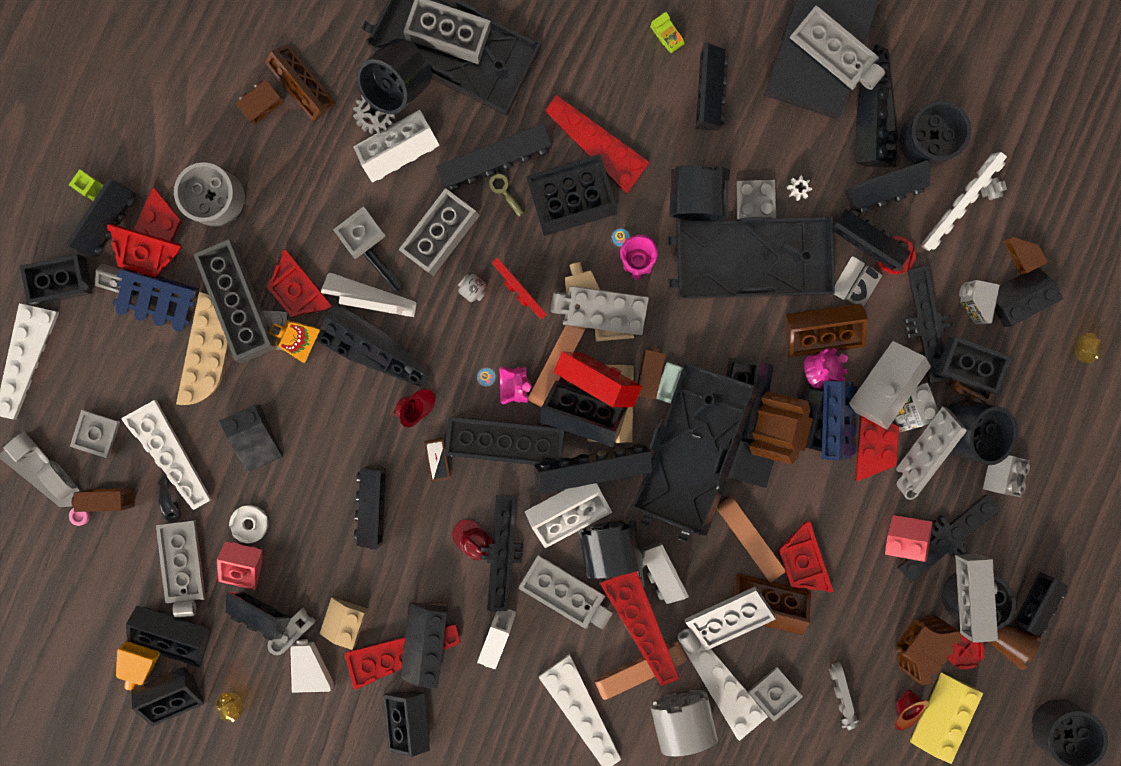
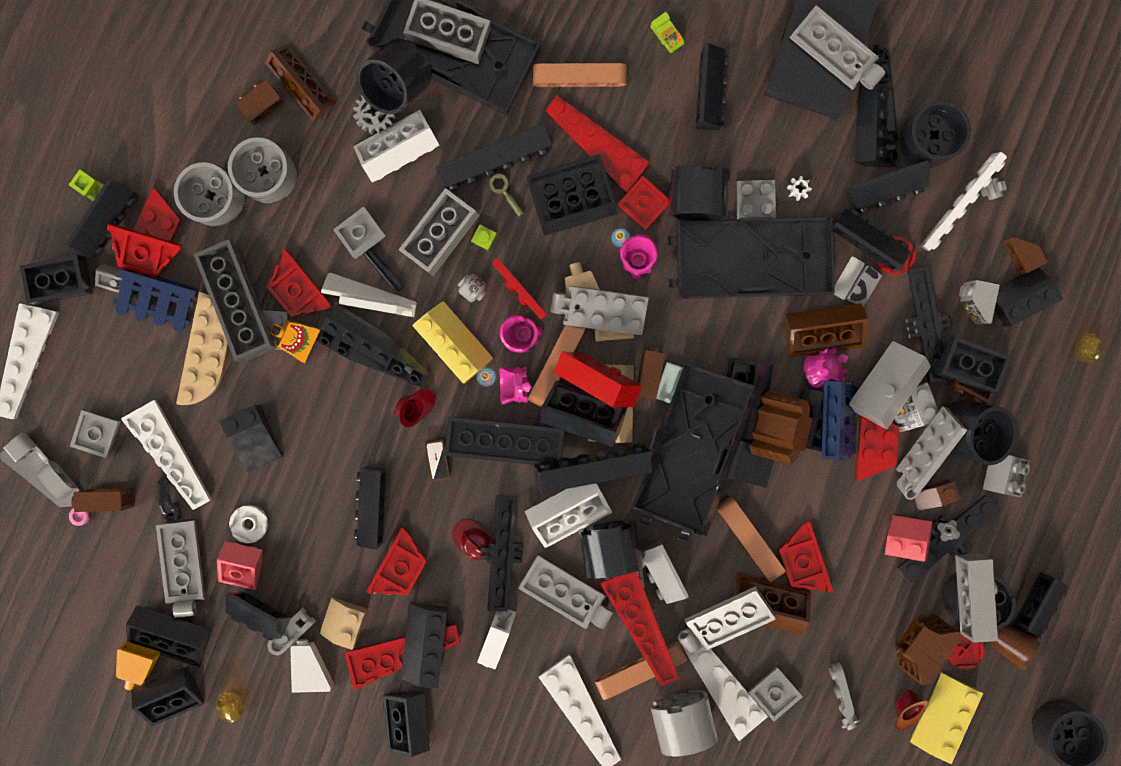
(260, 155): none -> light grey brick
(399, 567): none -> red wing
(453, 342): none -> light yellow slope
(483, 237): none -> lime plate
(520, 333): none -> dark pink hair
(580, 75): none -> nougat beam
(644, 203): none -> red plate
(937, 495): none -> reddish brown slope
(953, 534): none -> light grey plate

